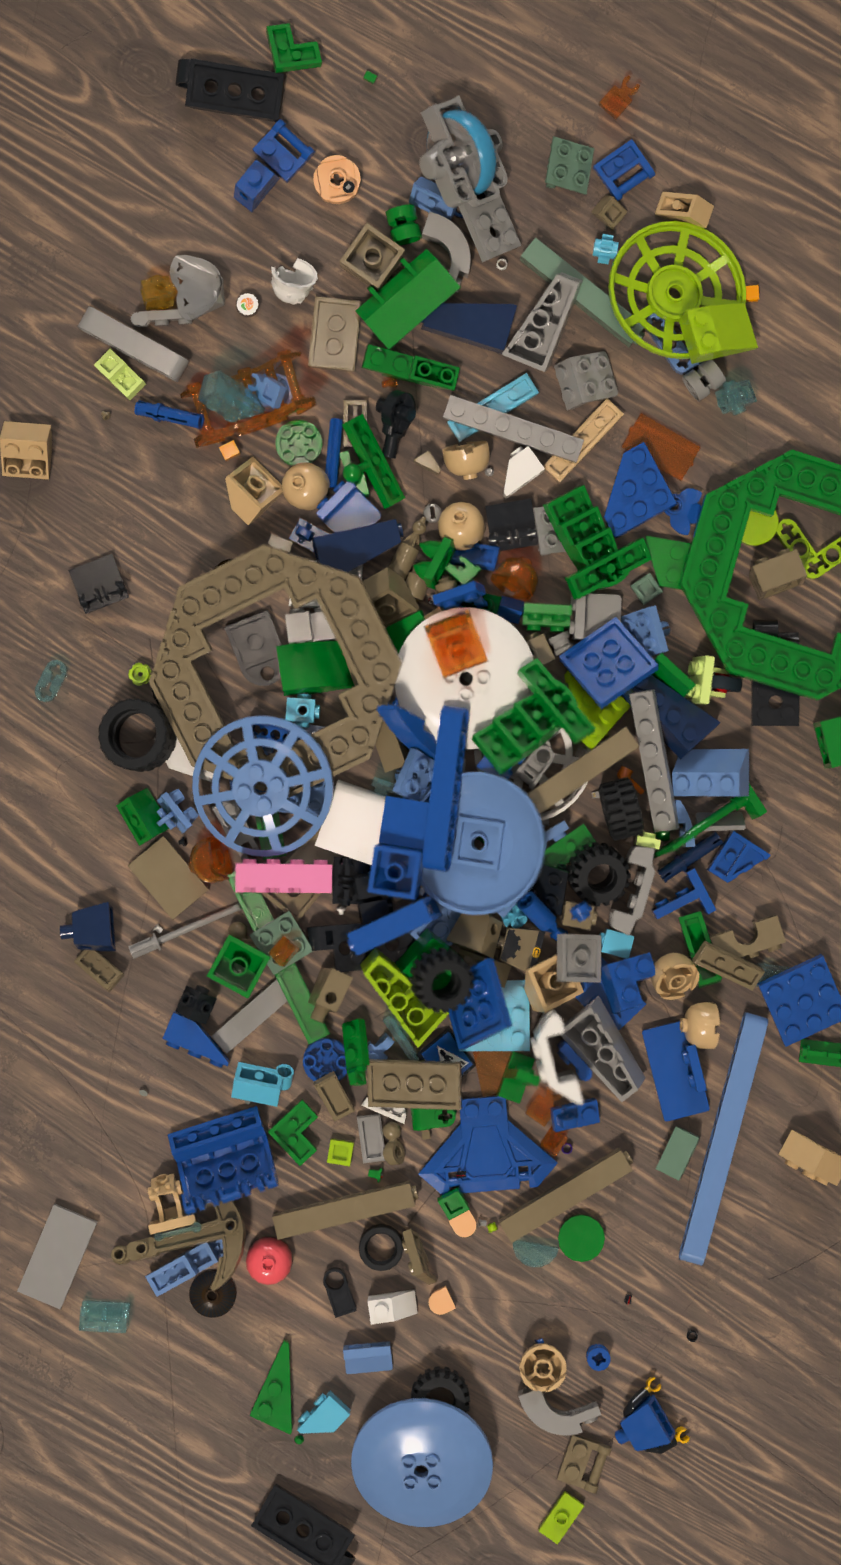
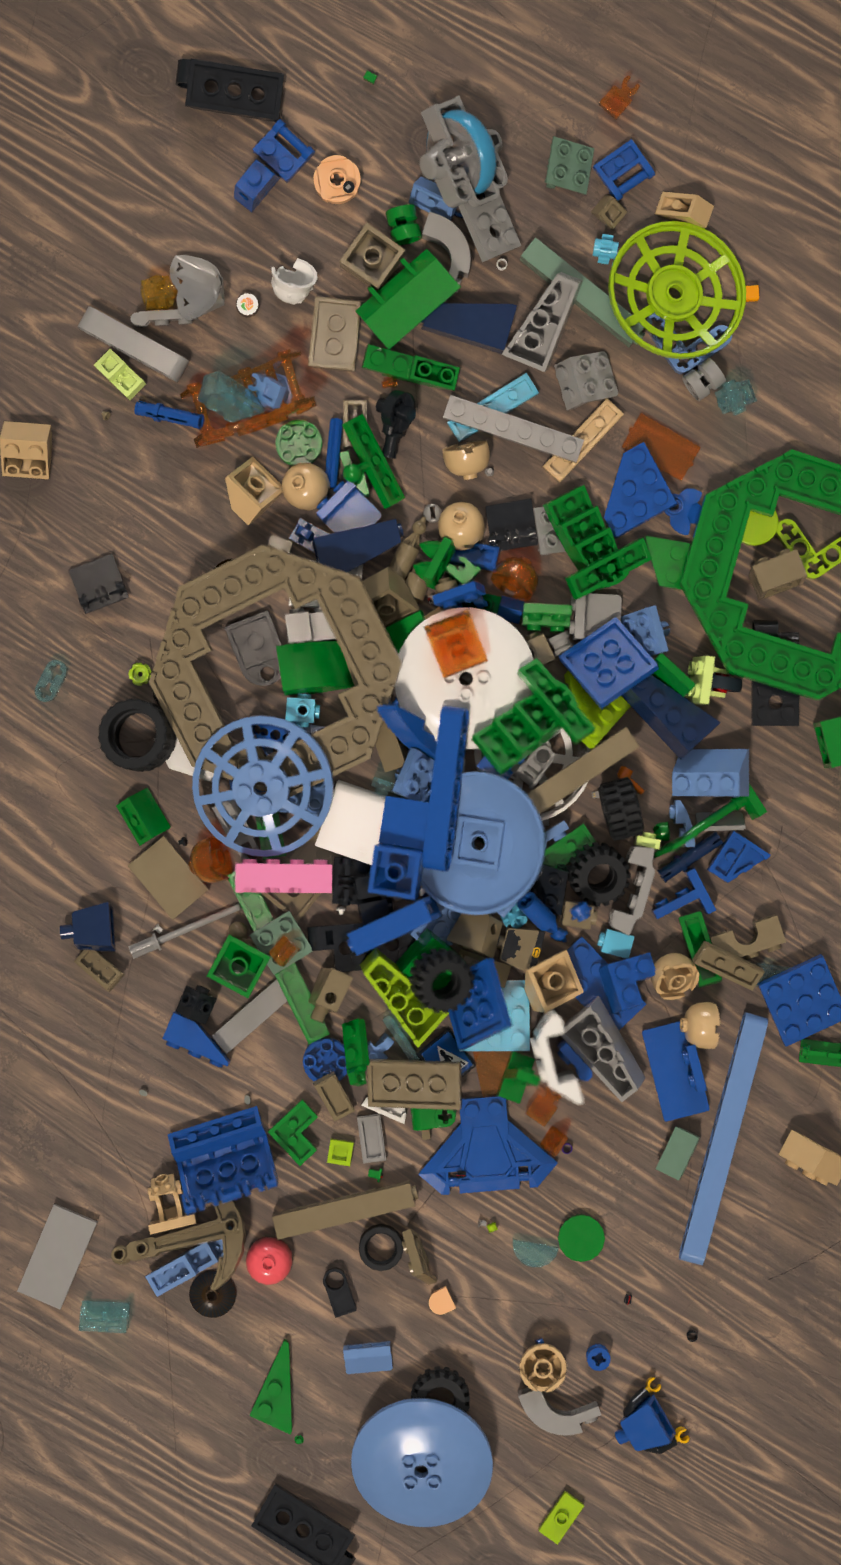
(171, 813): medium blue hips -> none
(196, 1227): clear light blue hinge -> none
(229, 450): light orange piece -> none
(261, 1083): medium azure hinge -> none
(291, 56): green plate -> none
(325, 1416): medium azure slope -> none
(392, 1306): white slope -> none
(394, 1150): dark tan plate -> none
(428, 462): dark tan slope -> none
(453, 1203): green tile -> none
(464, 1224): light nougat tile -> none
(521, 470): white slope -> none
(566, 1194): dark tan brick -> none
(575, 1115): blue hinge -> none
(576, 1460): dark tan plate -> none
(578, 958): light grey plate -> none
(646, 589): sand green tile -> none
(654, 760): light grey plate -> none
(717, 331): lime slope -> none

